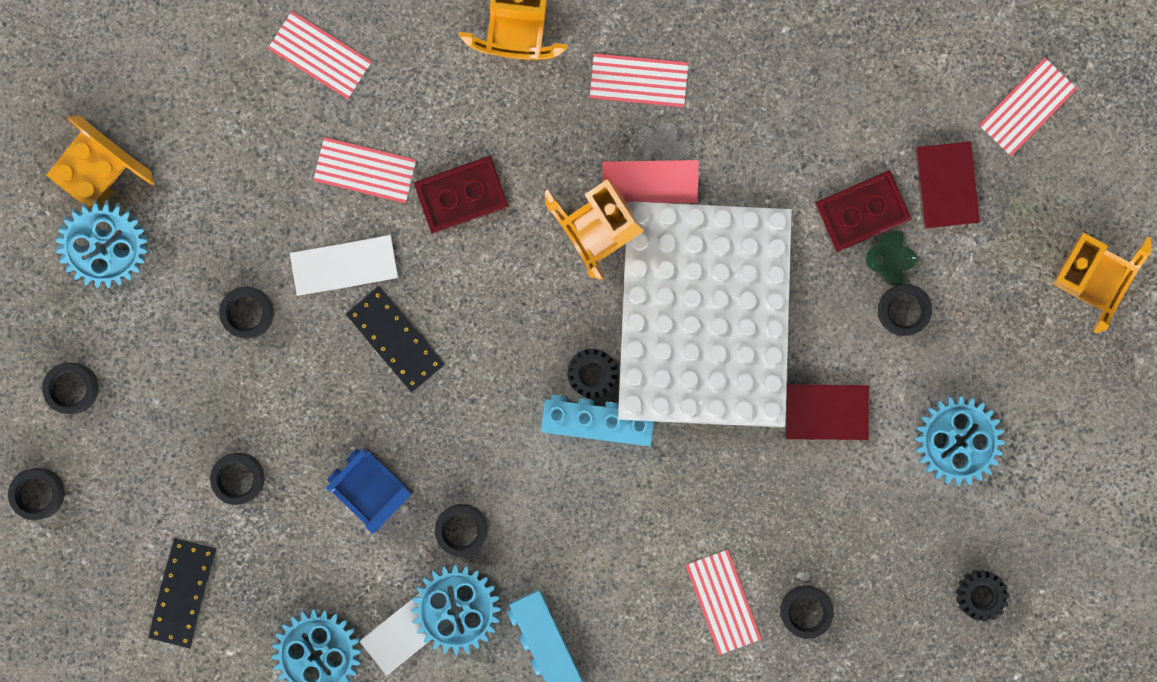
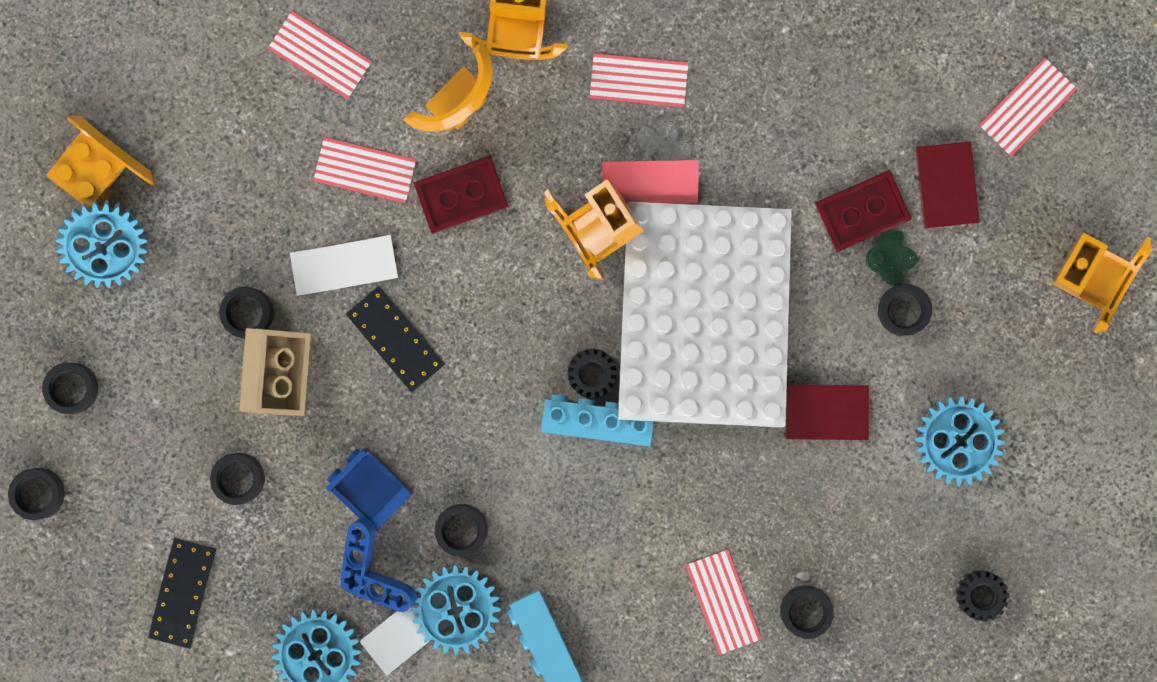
(274, 372): none -> tan brick
(366, 577): none -> blue beam
(458, 98): none -> light orange piece

